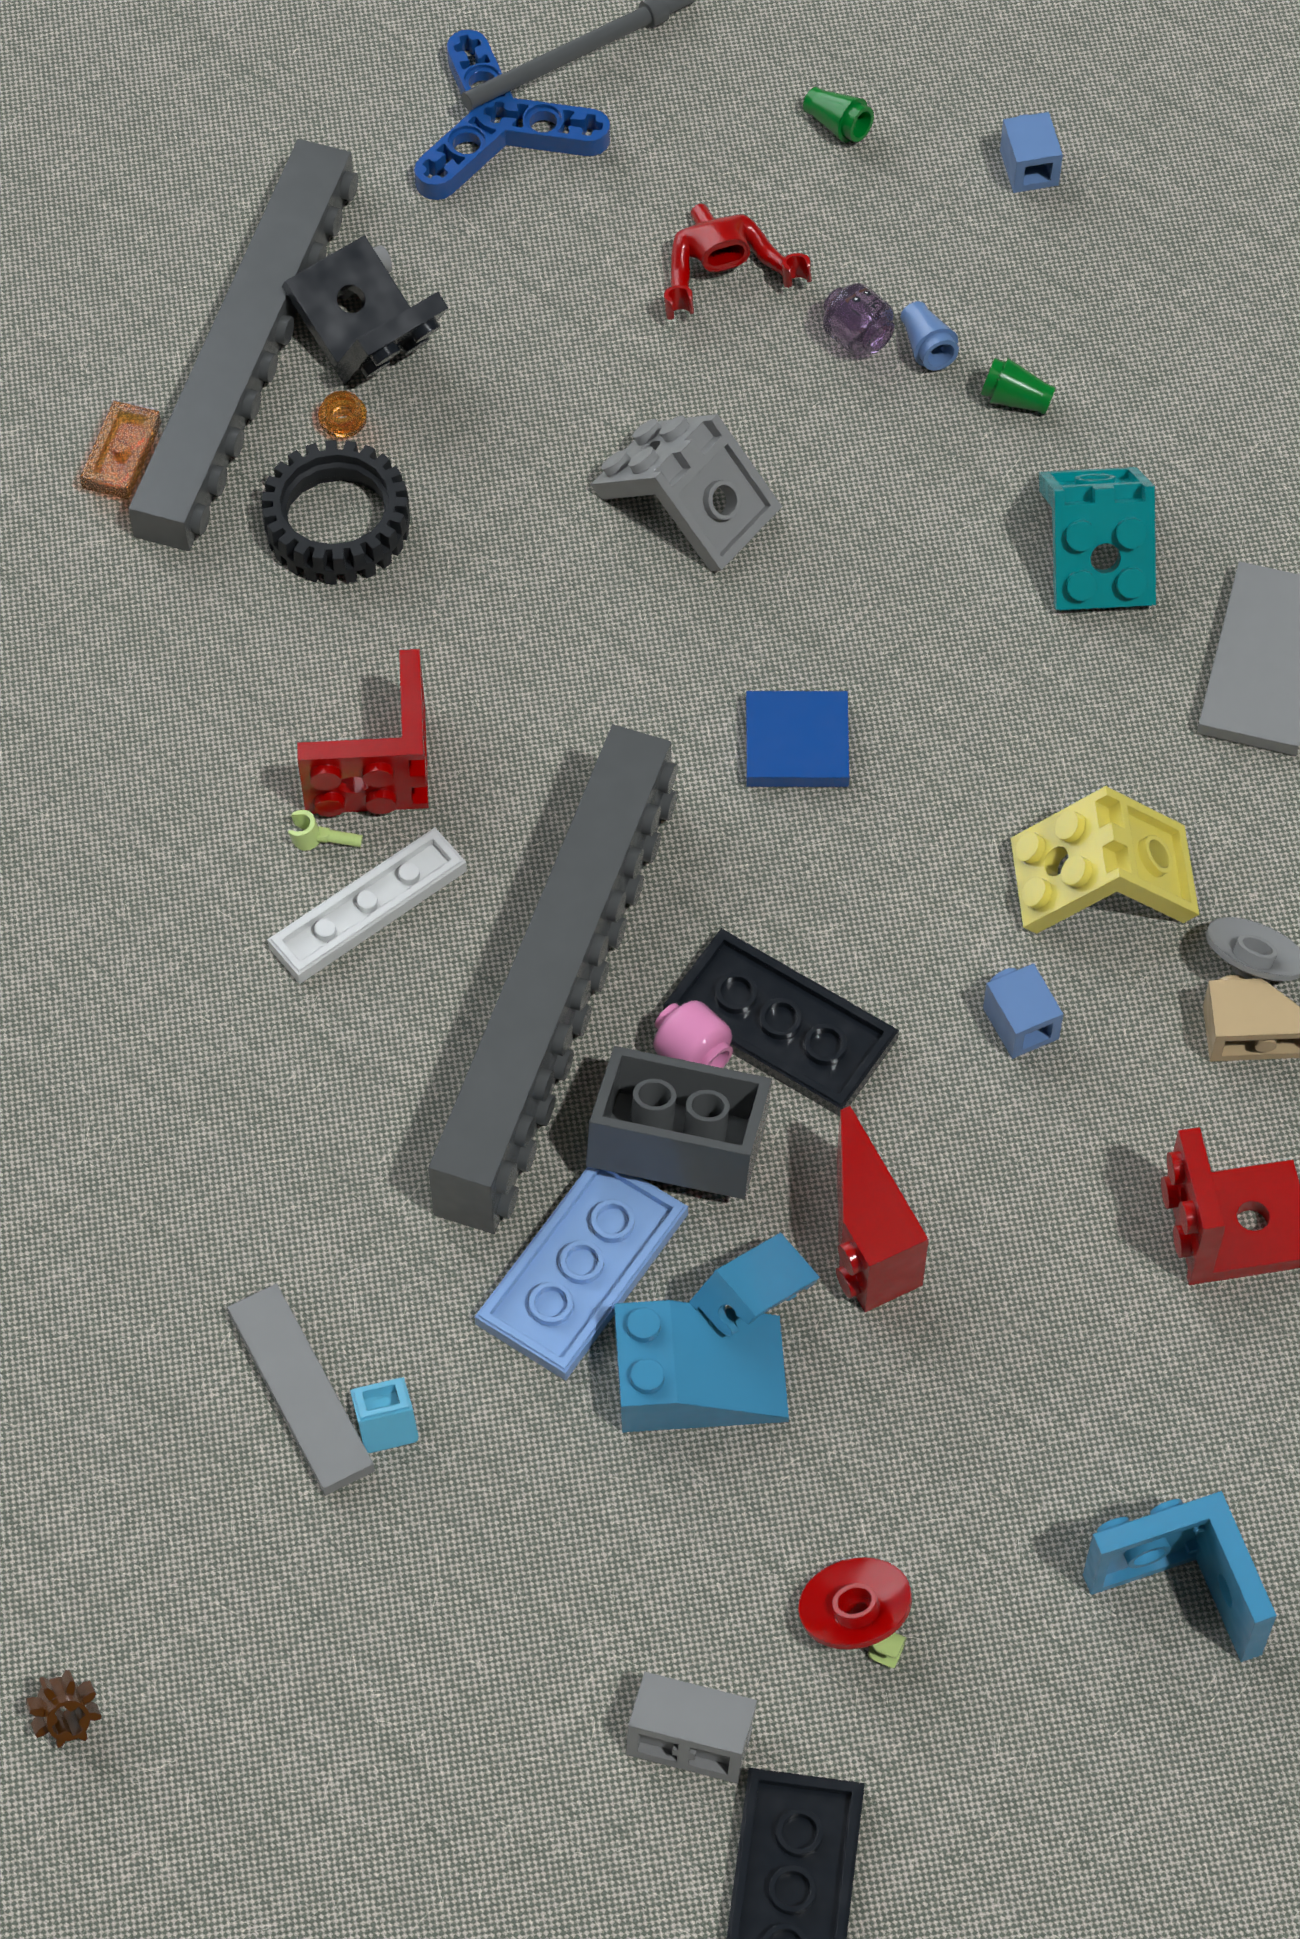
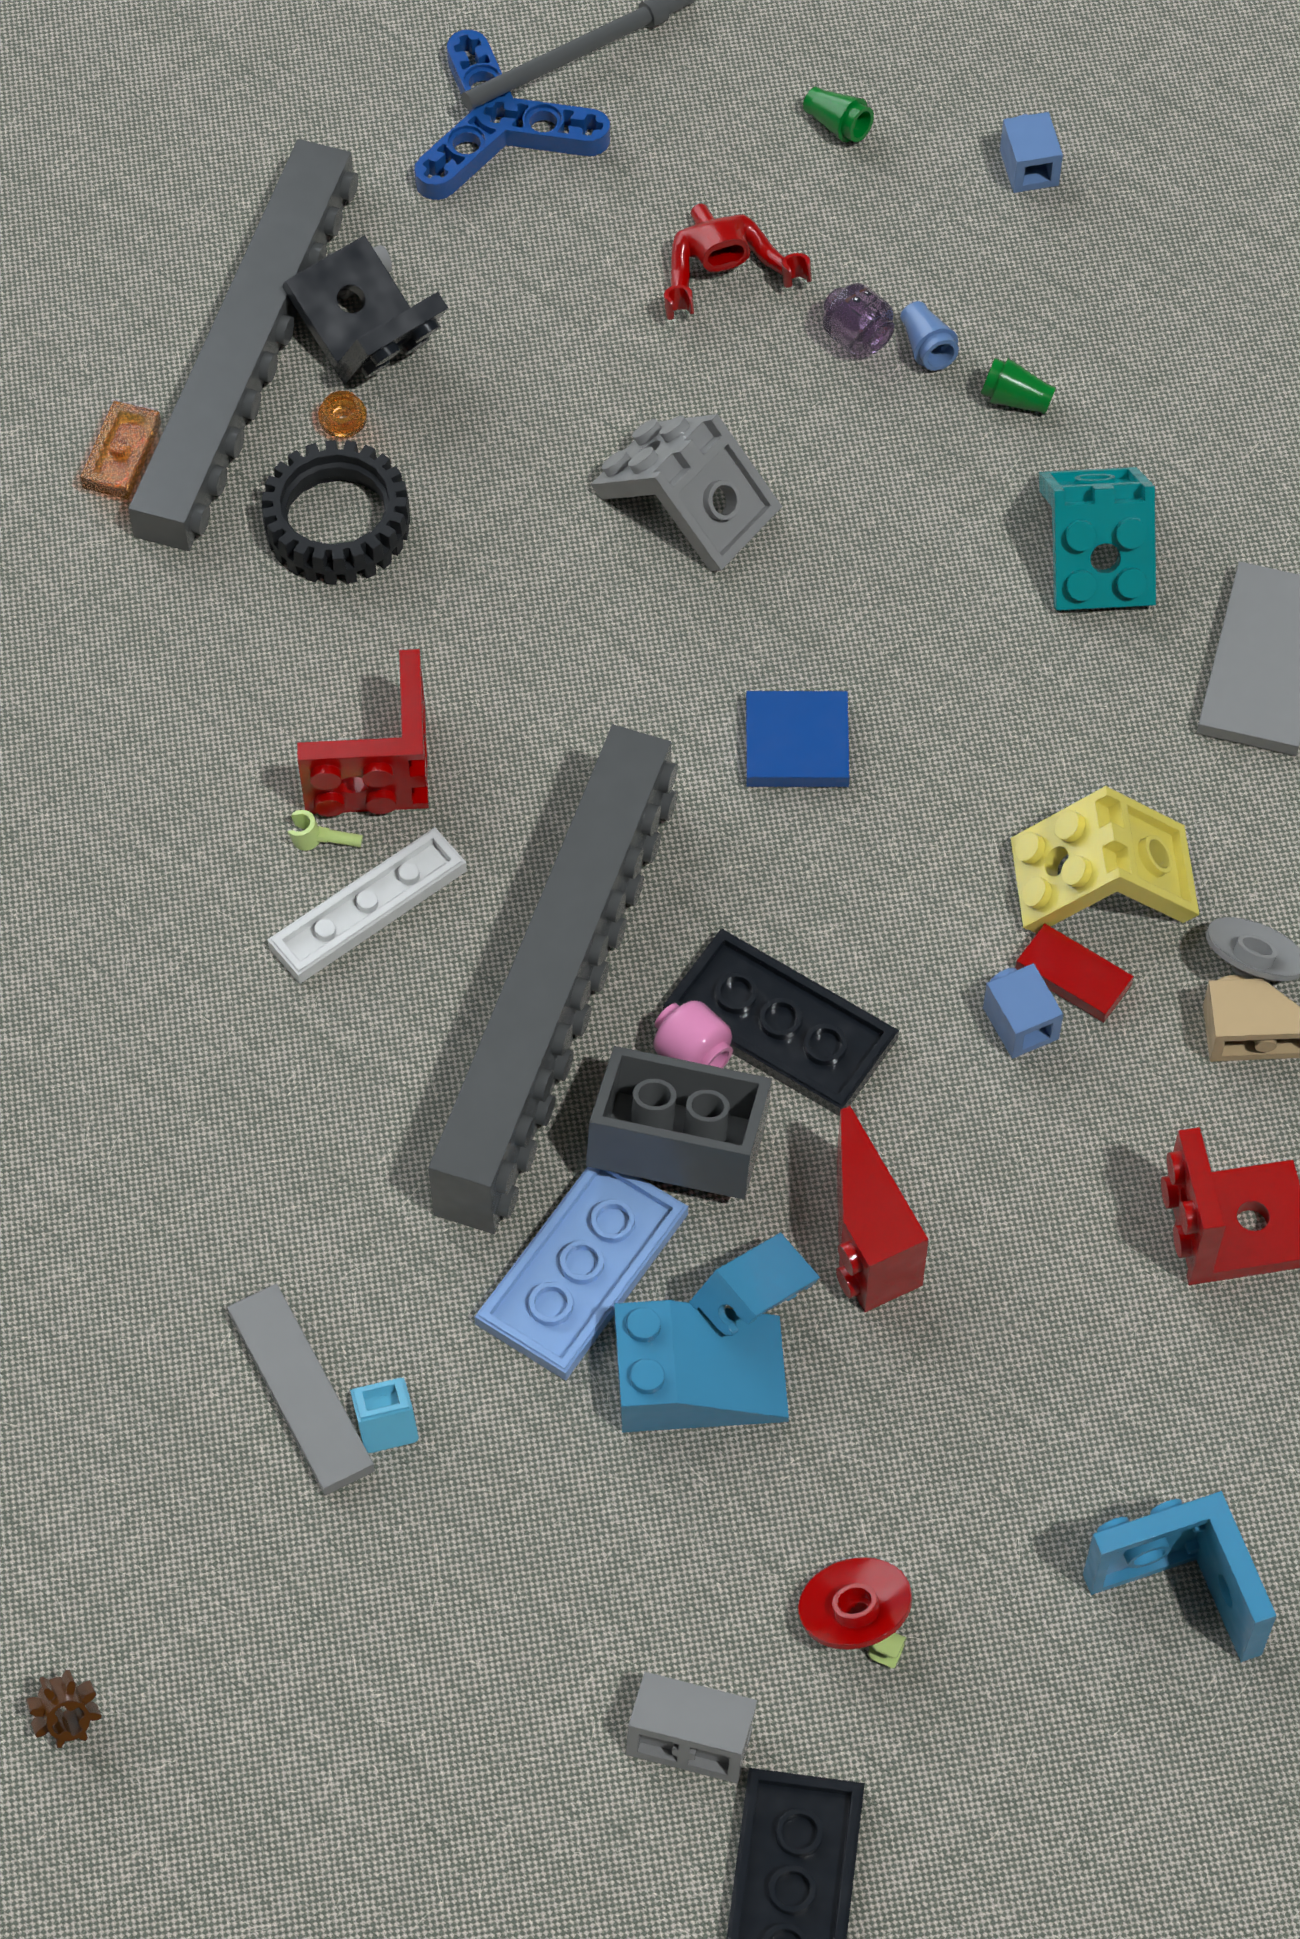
(1076, 972): none -> red tile

